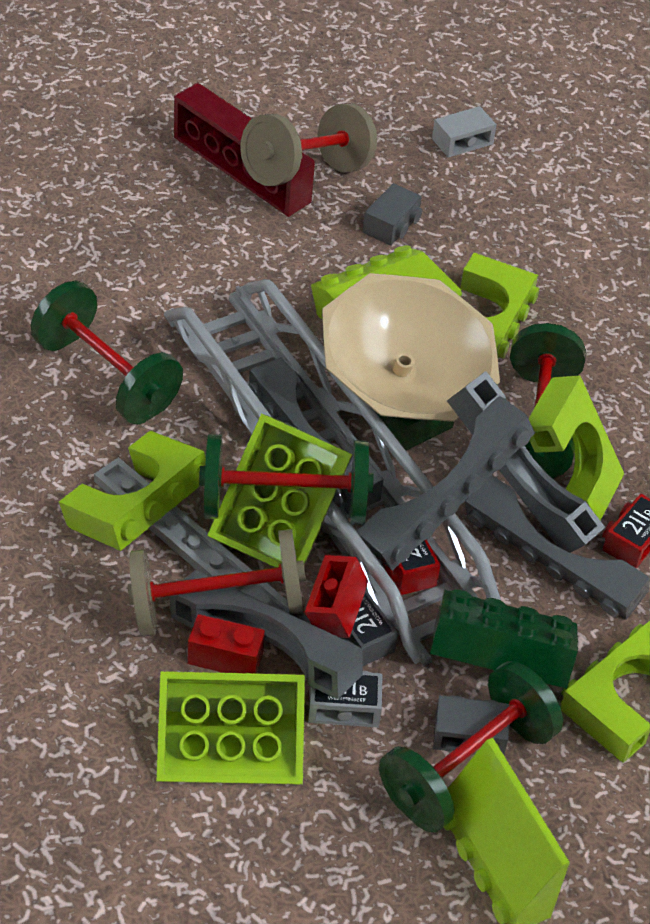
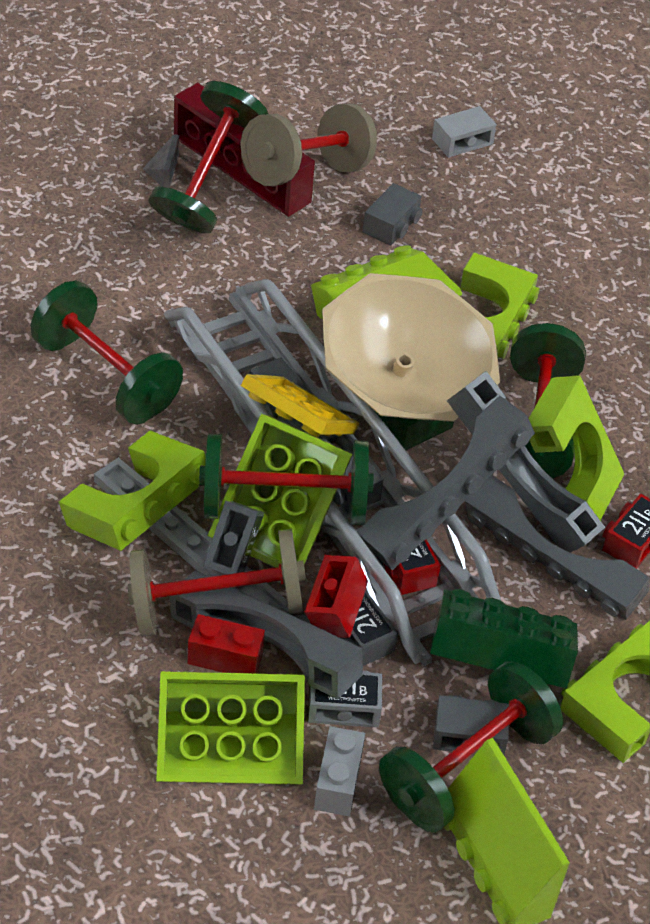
(163, 163): none -> flat silver slope
(234, 107): none -> dark green piece
(234, 538): none -> dark grey brick
(297, 403): none -> yellow plate
(339, 771): none -> light grey brick

